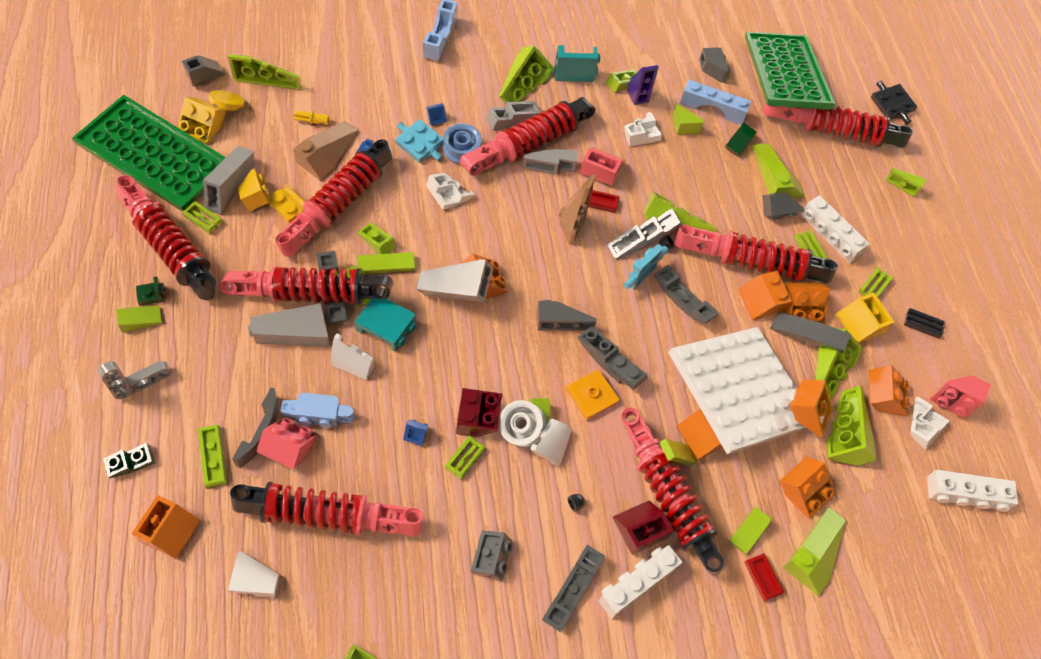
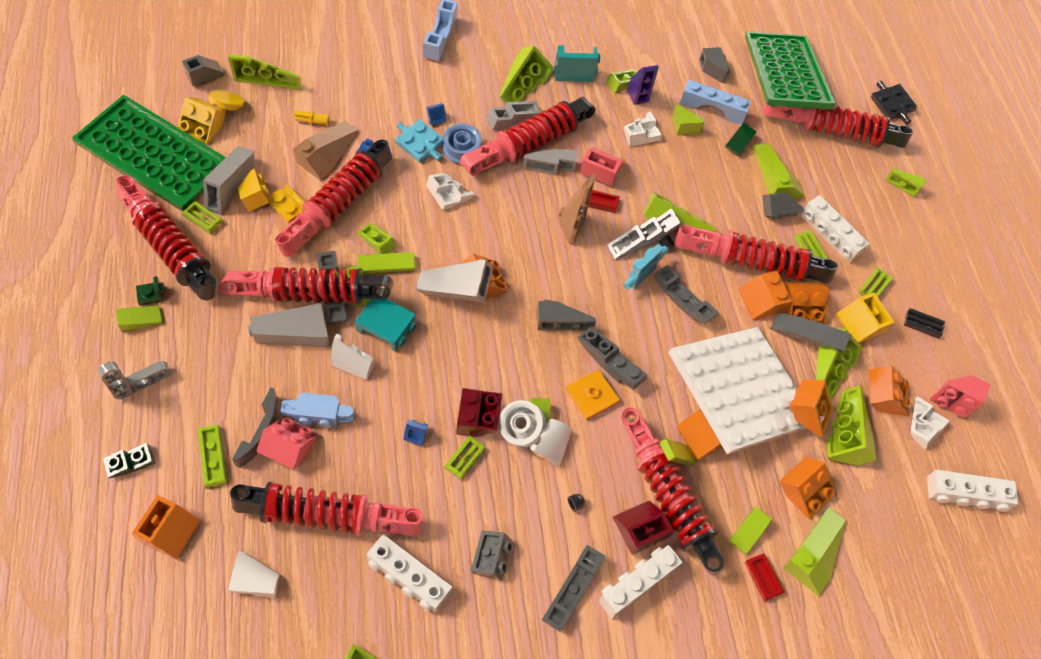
(409, 574): none -> white brick

